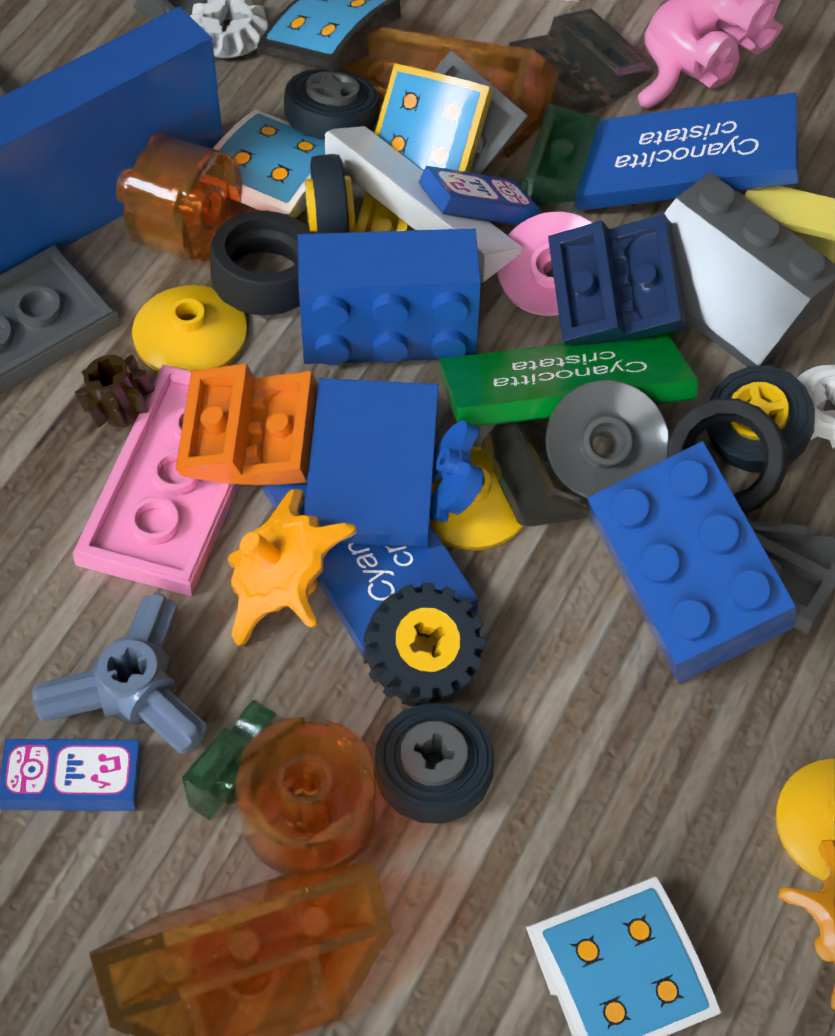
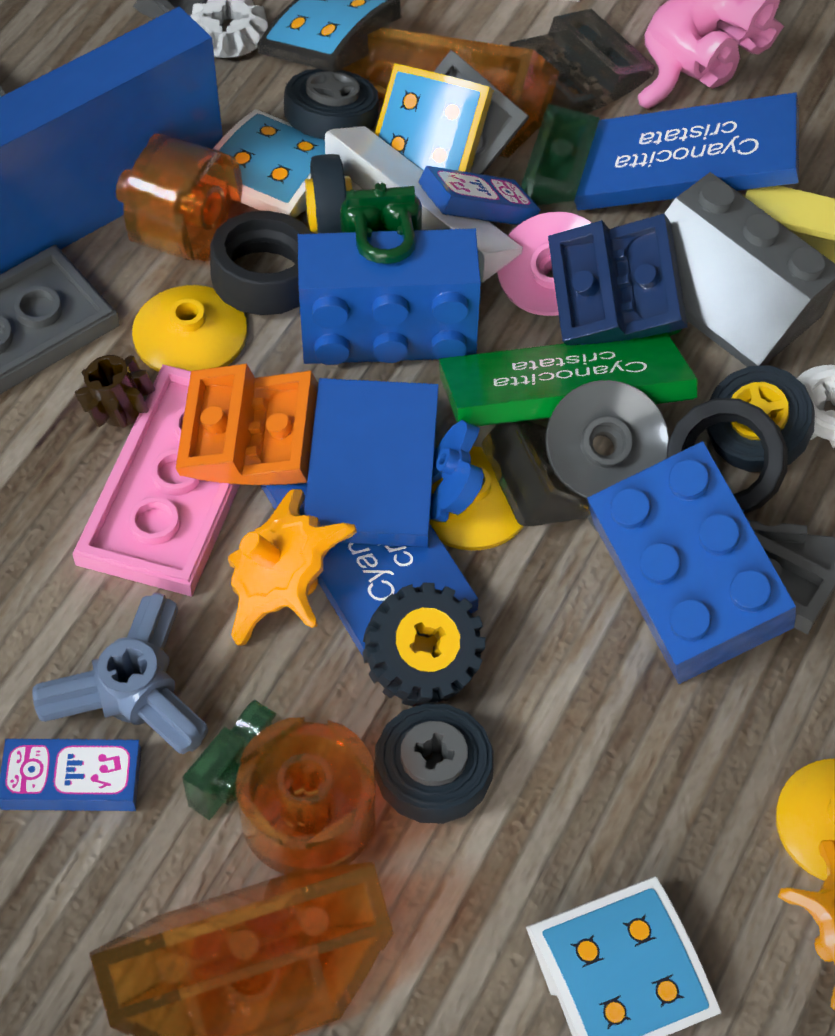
(378, 211): none -> dark green piece

